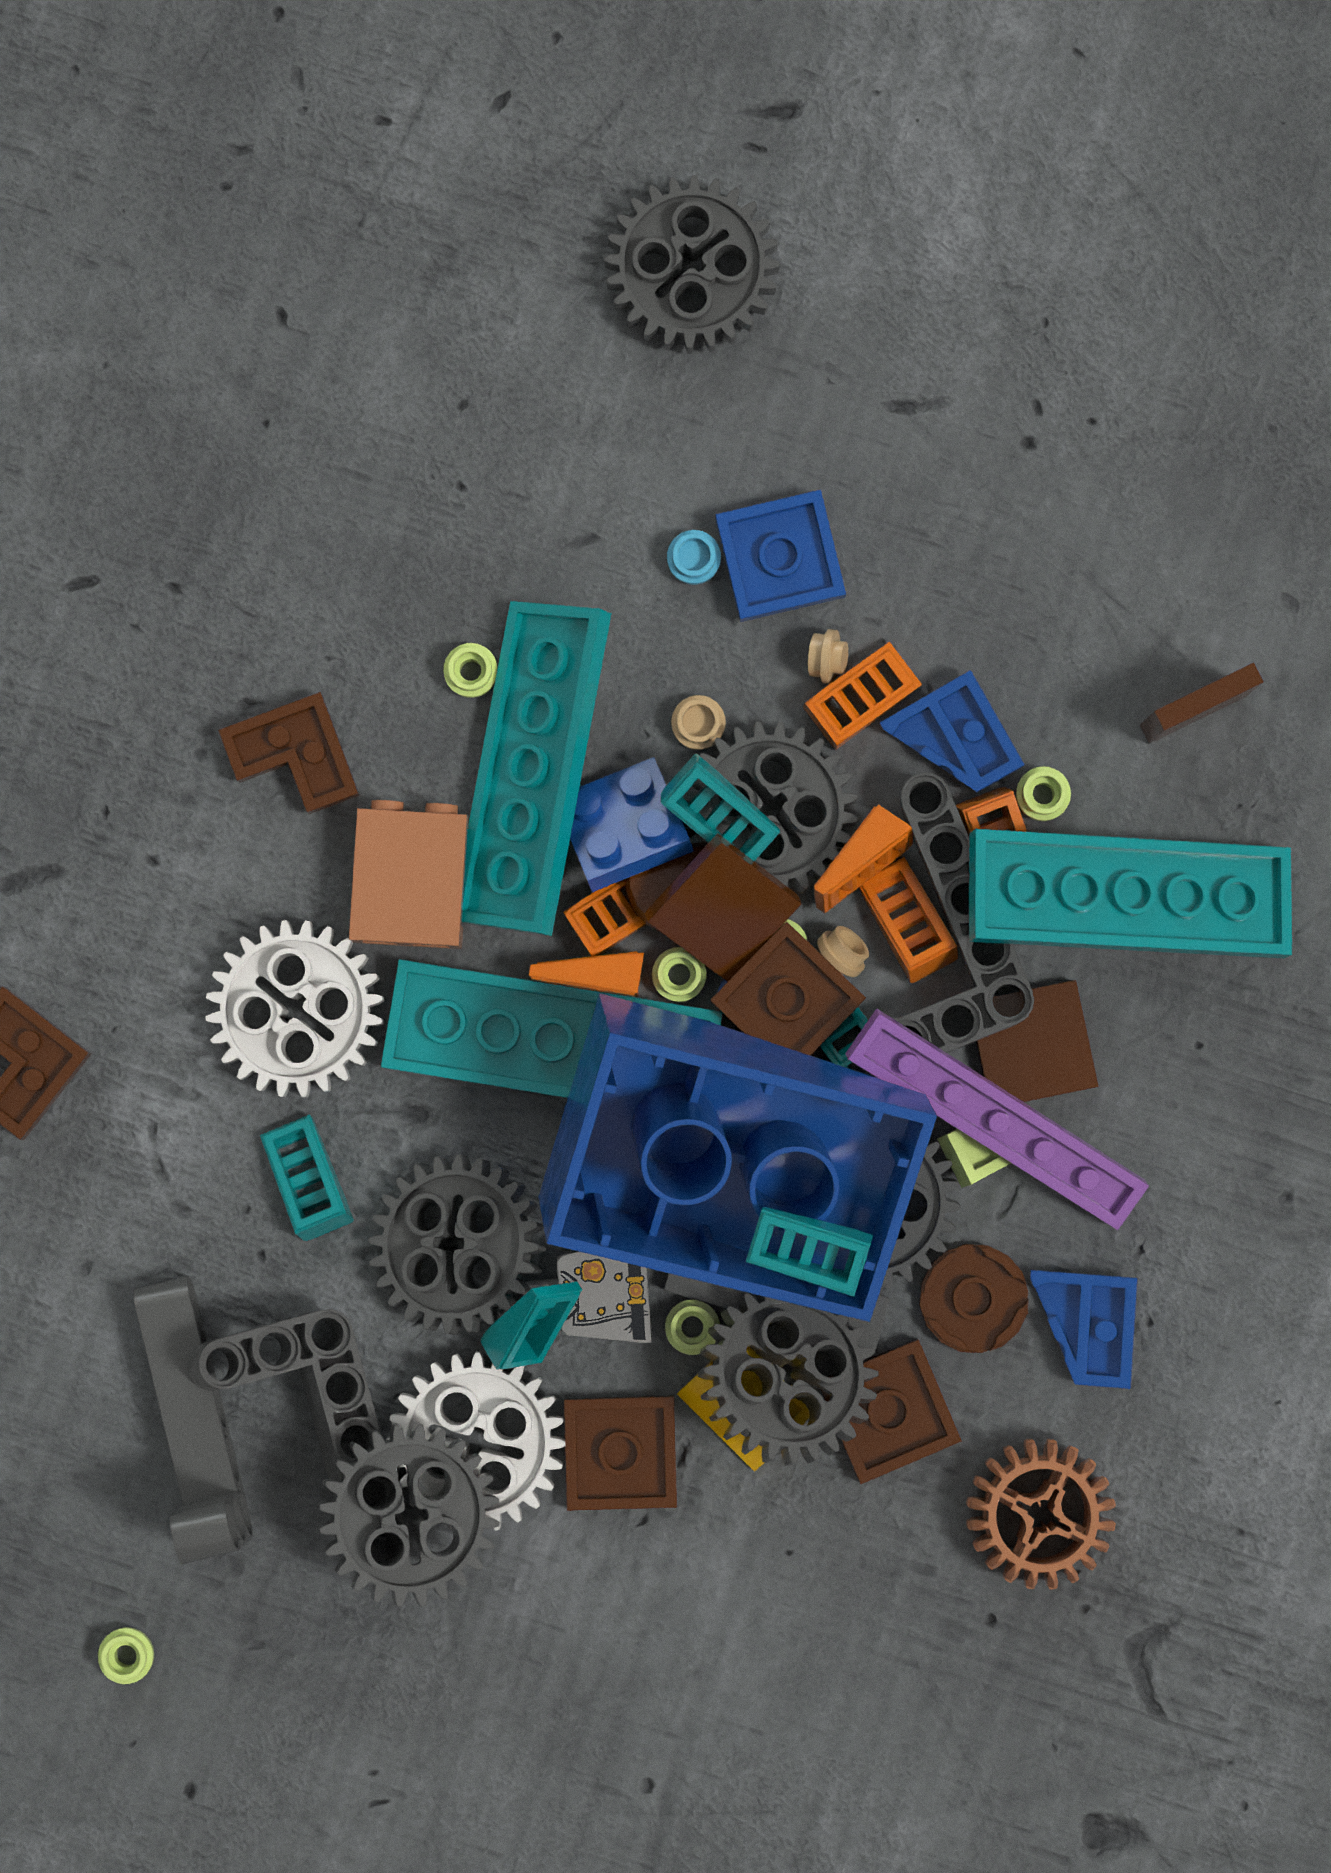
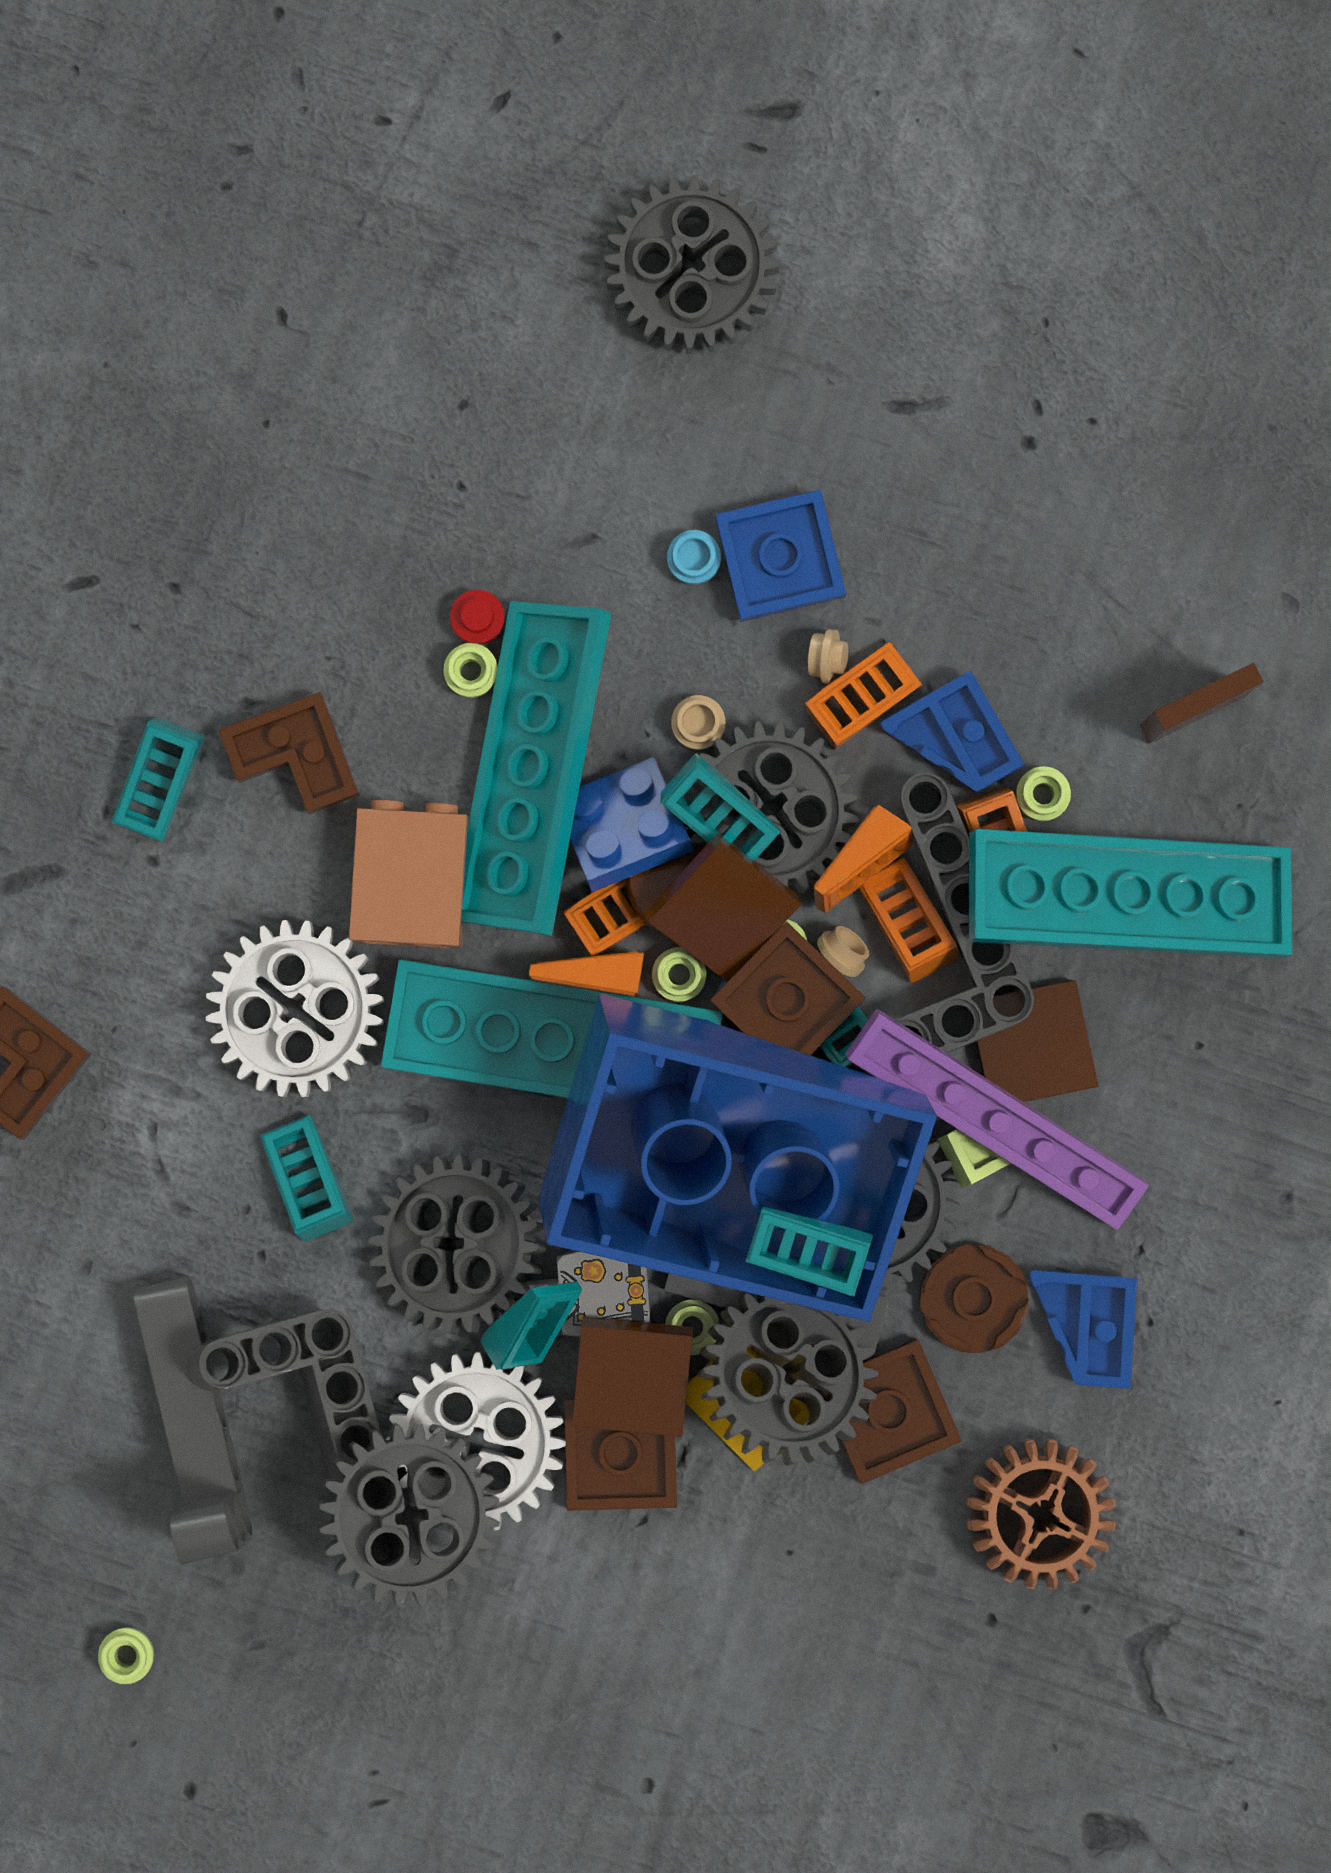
(177, 735): none -> teal slope
(477, 617): none -> red plate
(632, 1376): none -> reddish brown tile

